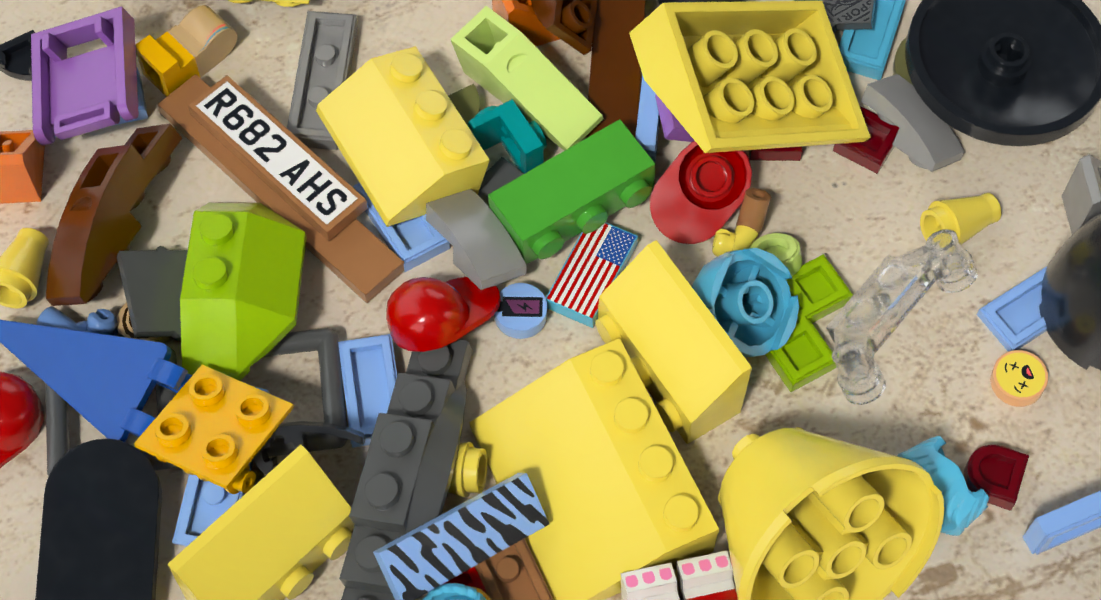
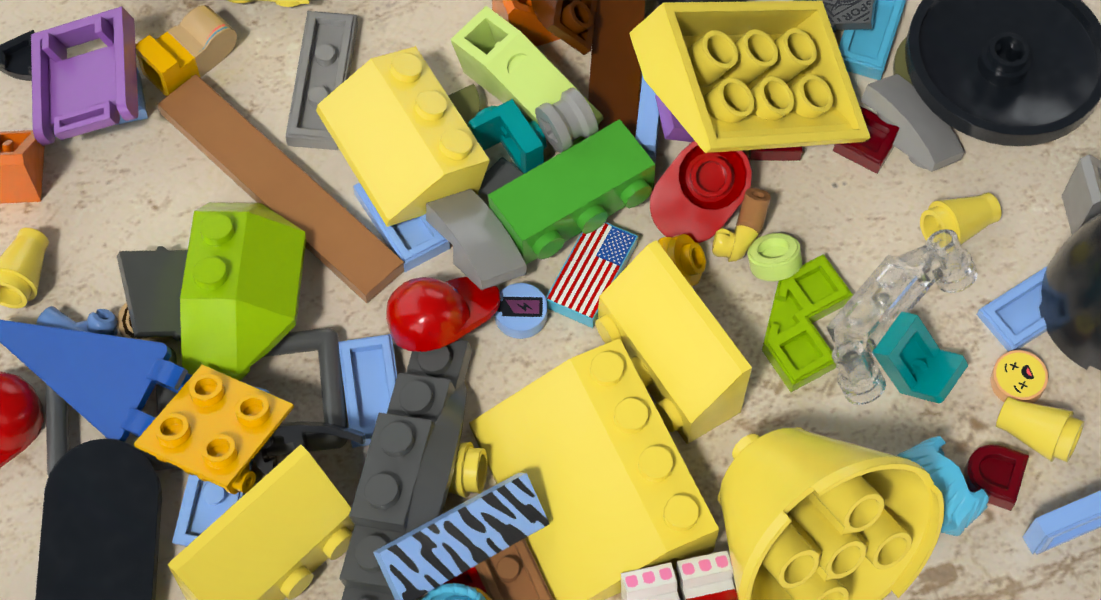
(99, 216): reddish brown slope -> none
(278, 157): tile -> none
(566, 120): none -> light grey wheel
(686, 255): none -> yellow plate
(749, 299): medium azure cylinder -> none
(916, 361): none -> teal bracket
(1043, 428): none -> light yellow cone

